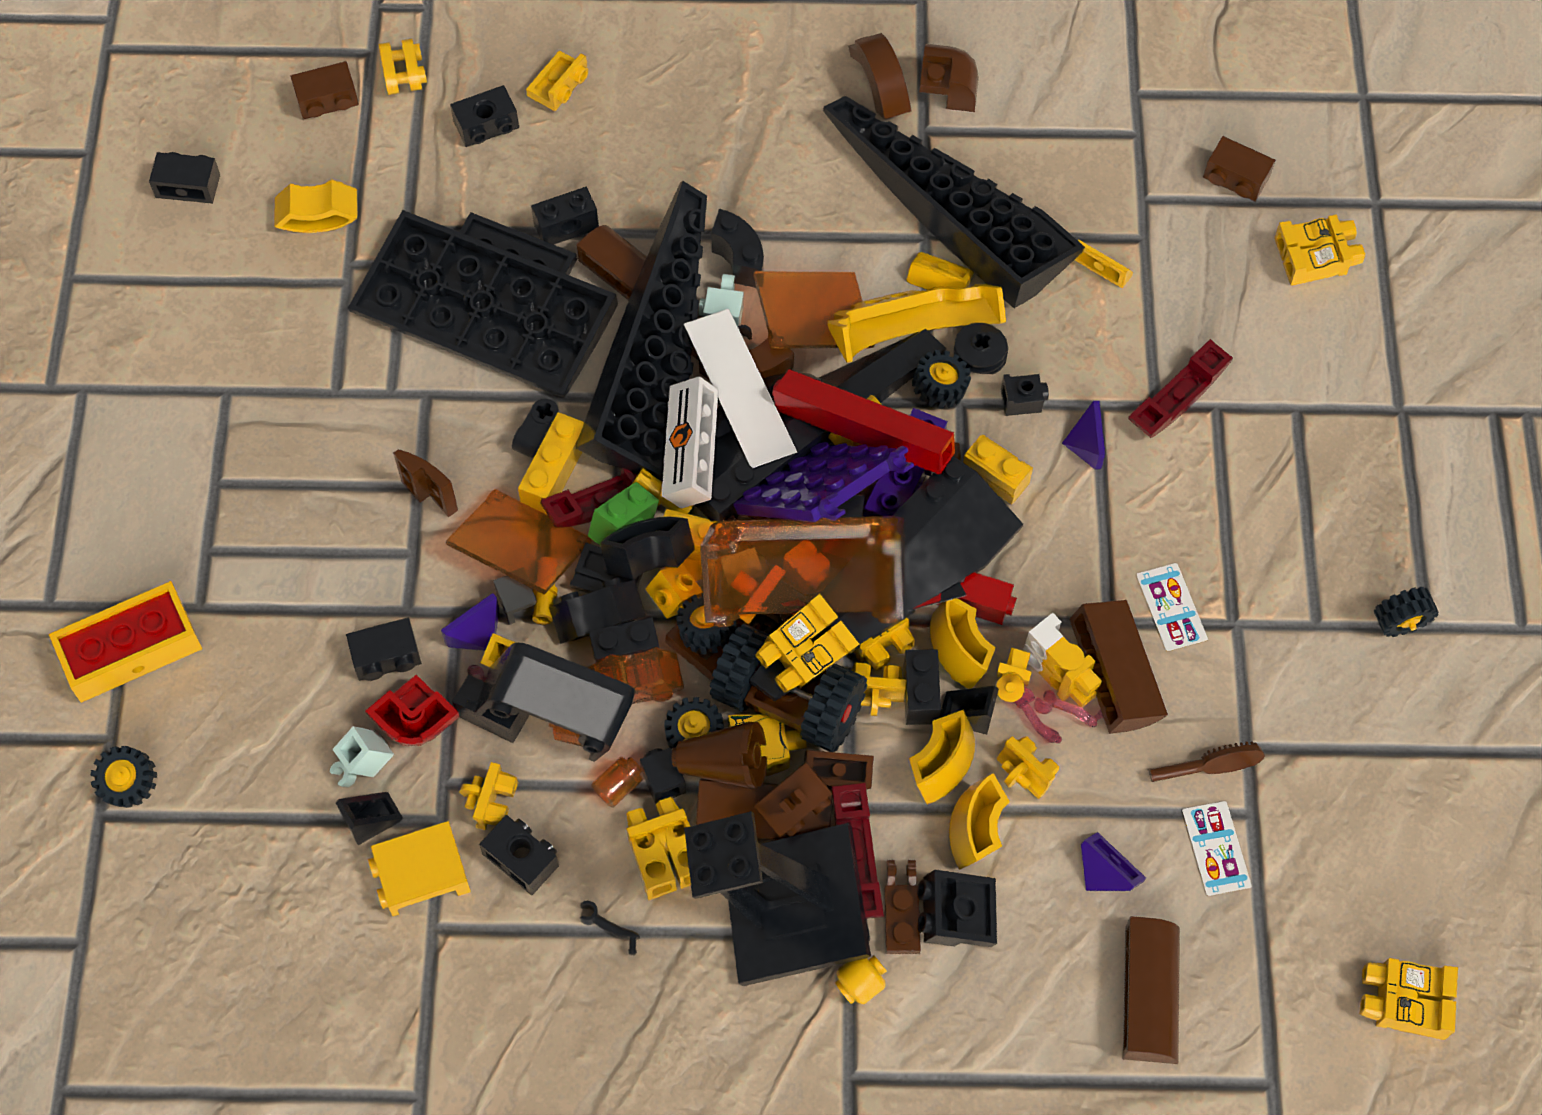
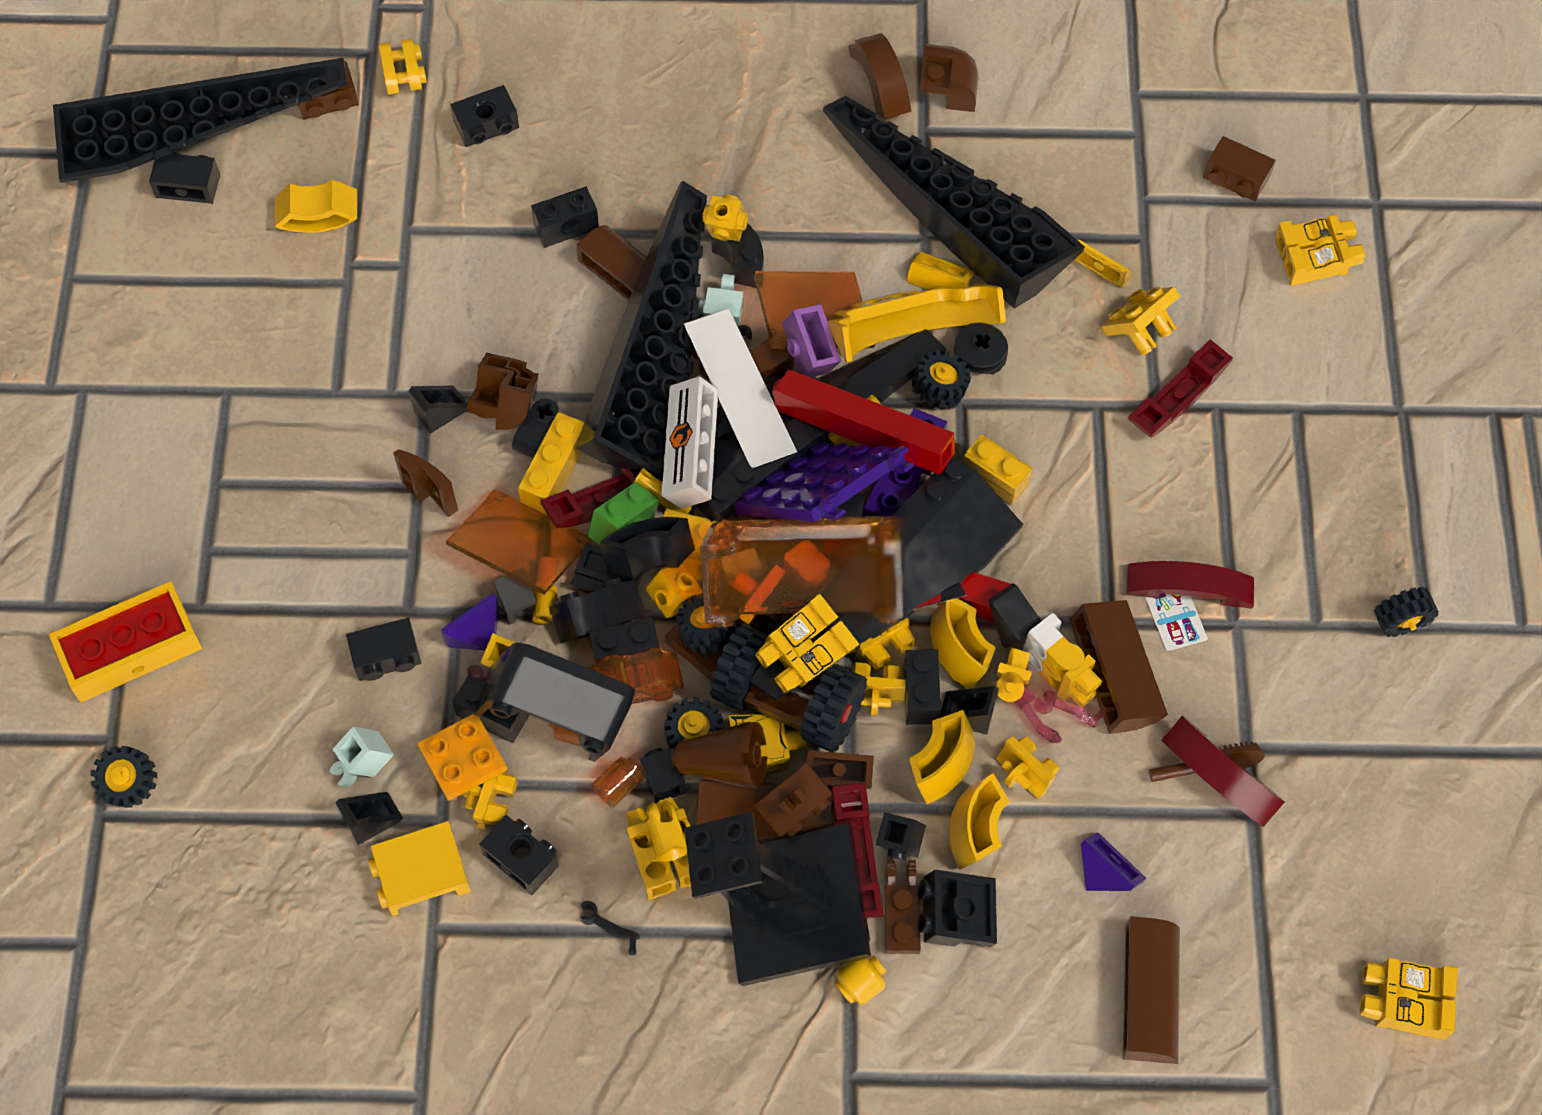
(139, 126): none -> black wedge
(413, 713): red brick -> none
(436, 405): none -> black slope
(462, 756): none -> light orange plate
(487, 298): black slope -> none
(503, 391): none -> reddish brown brick
(558, 80): yellow bracket -> none
(666, 835): none -> yellow piece
(725, 217): none -> yellow brick
(811, 341): none -> medium lavender brick
(900, 836): none -> black brick
(1012, 615): none -> black slope
(1023, 394): black brick -> none
(1087, 437): dark purple slope -> none
(1139, 312): none -> yellow plate
(1192, 580): none -> dark red slope
(1216, 848): sticker -> none
(1222, 772): none -> dark red slope

